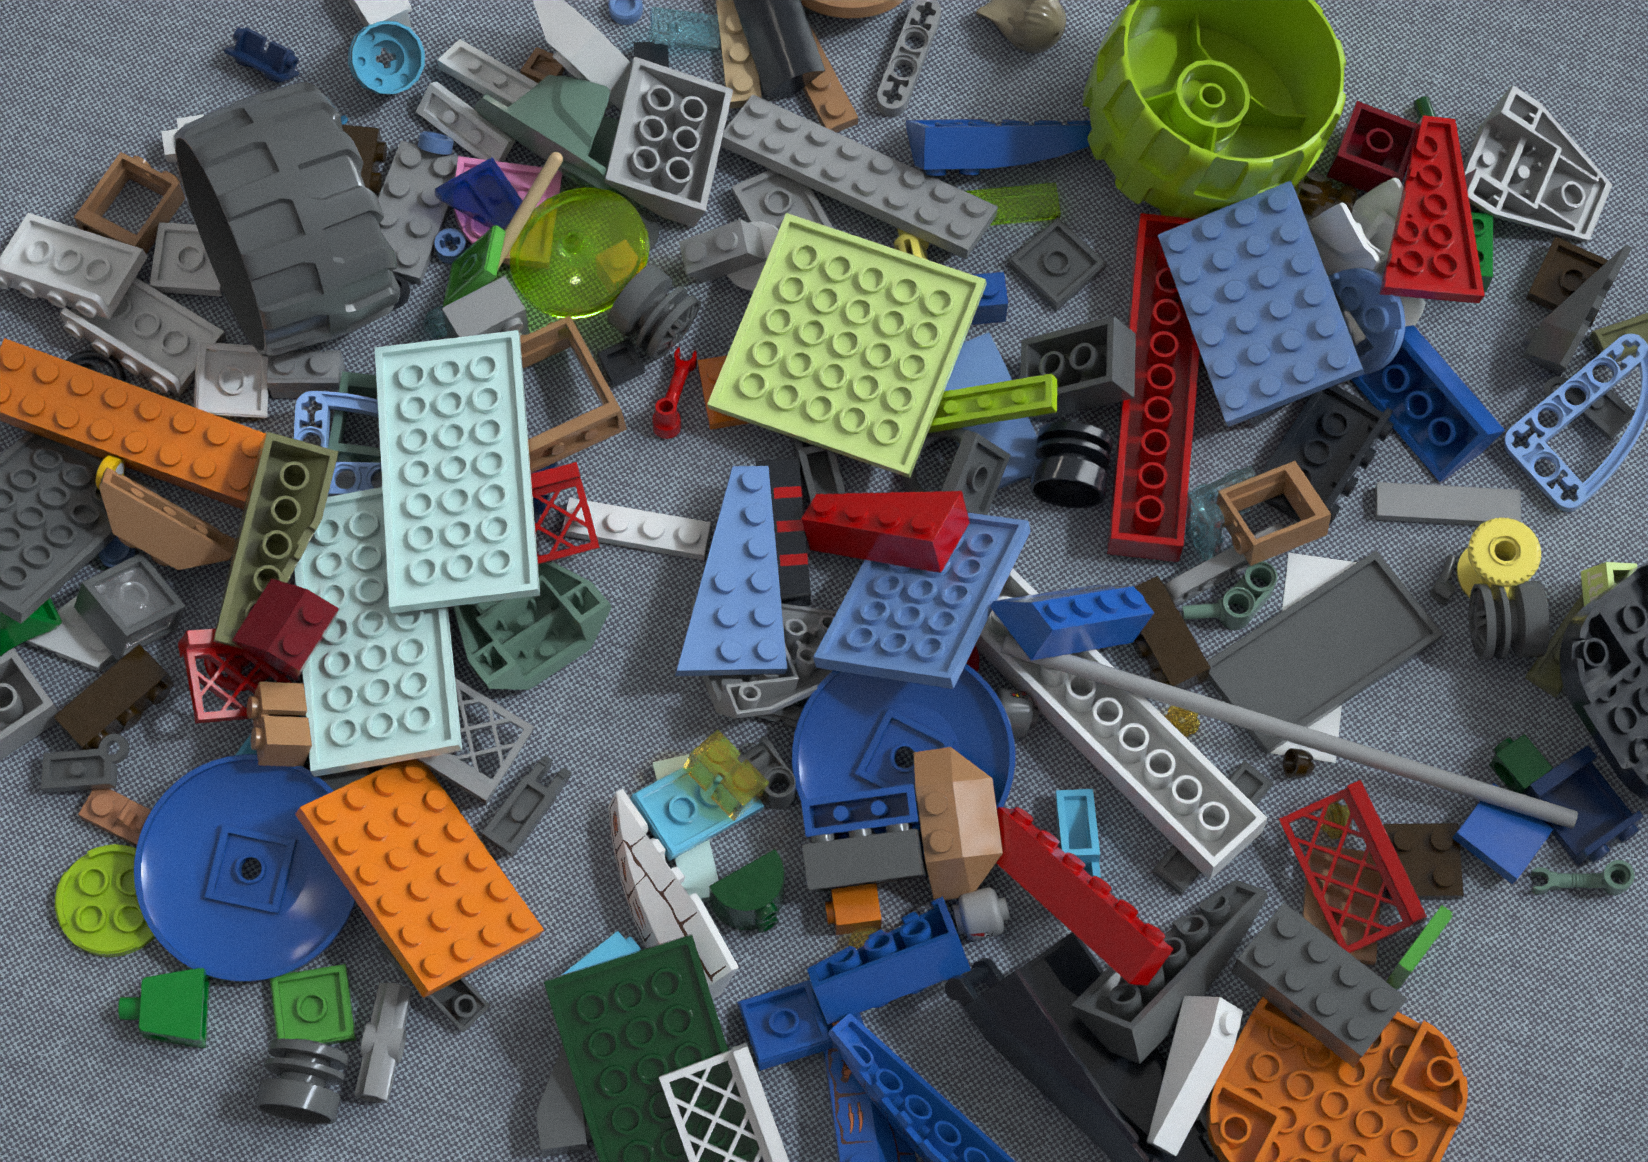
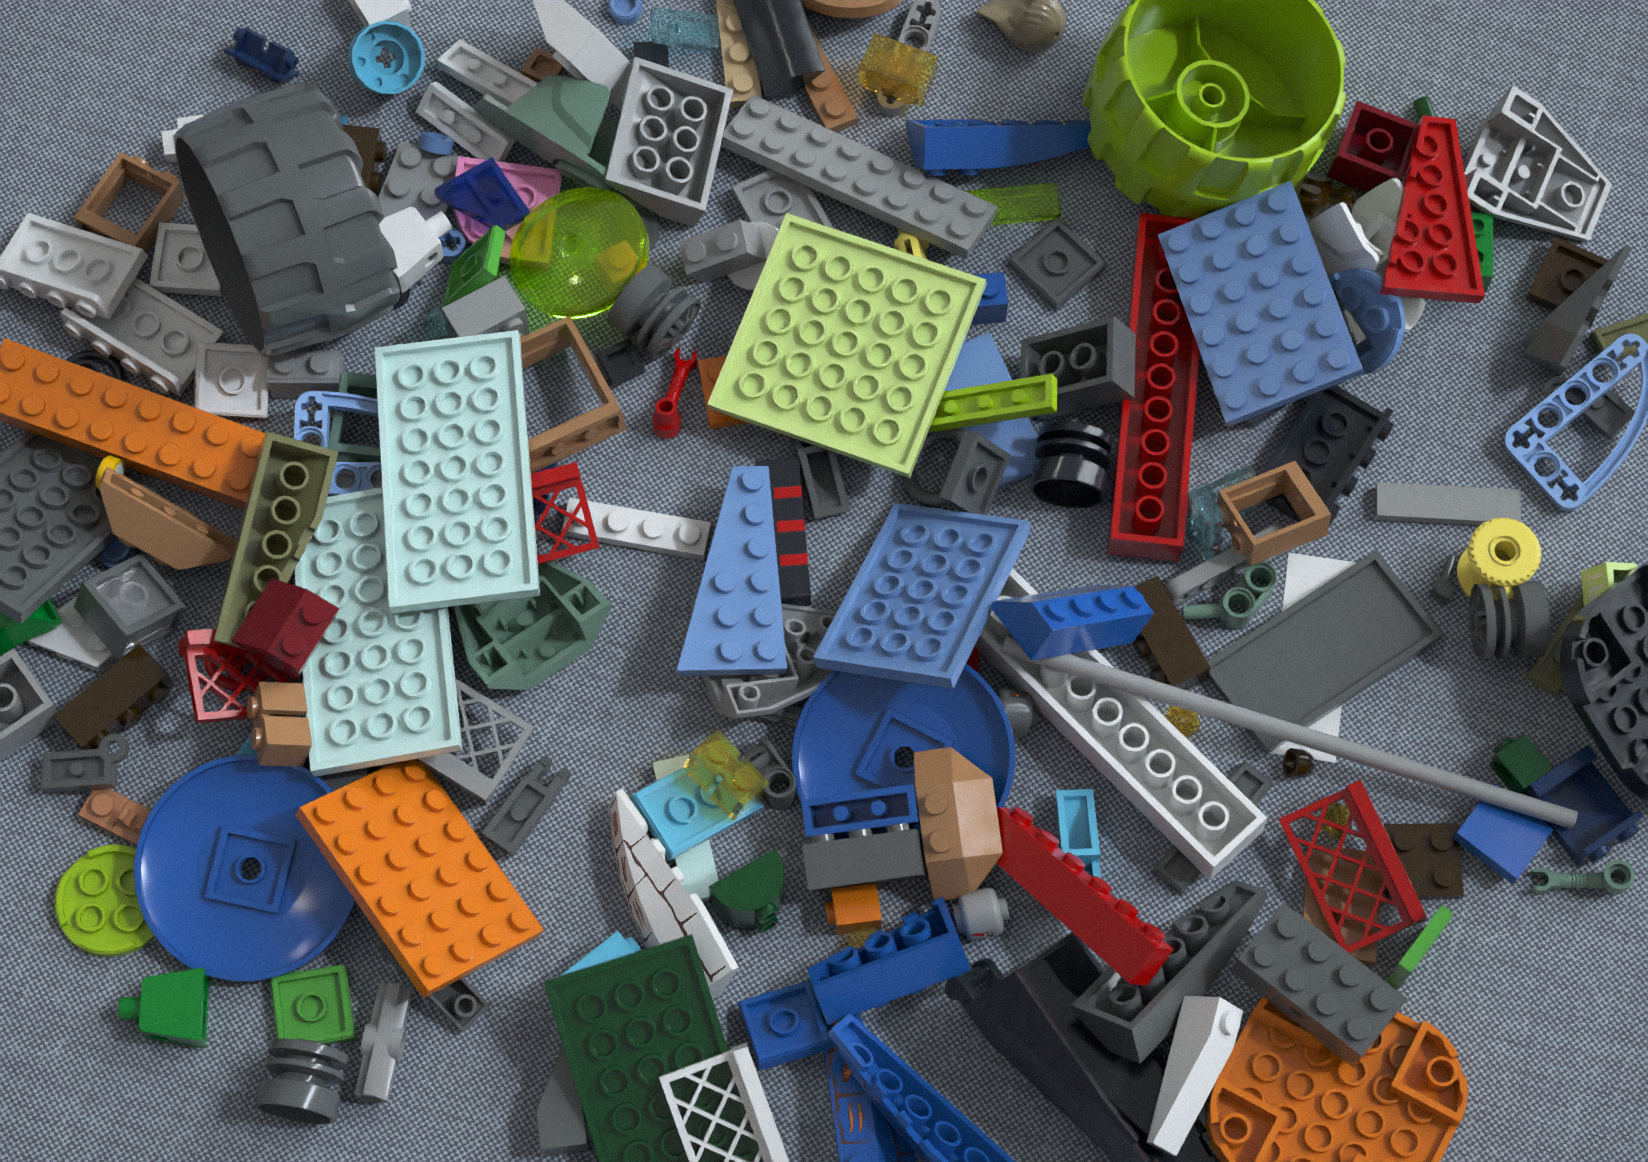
(414, 243): none -> white torso
(530, 202): tan piece -> none
(888, 528): red wedge -> none
(897, 70): none -> clear yellow brick
(1431, 406): blue slope -> none

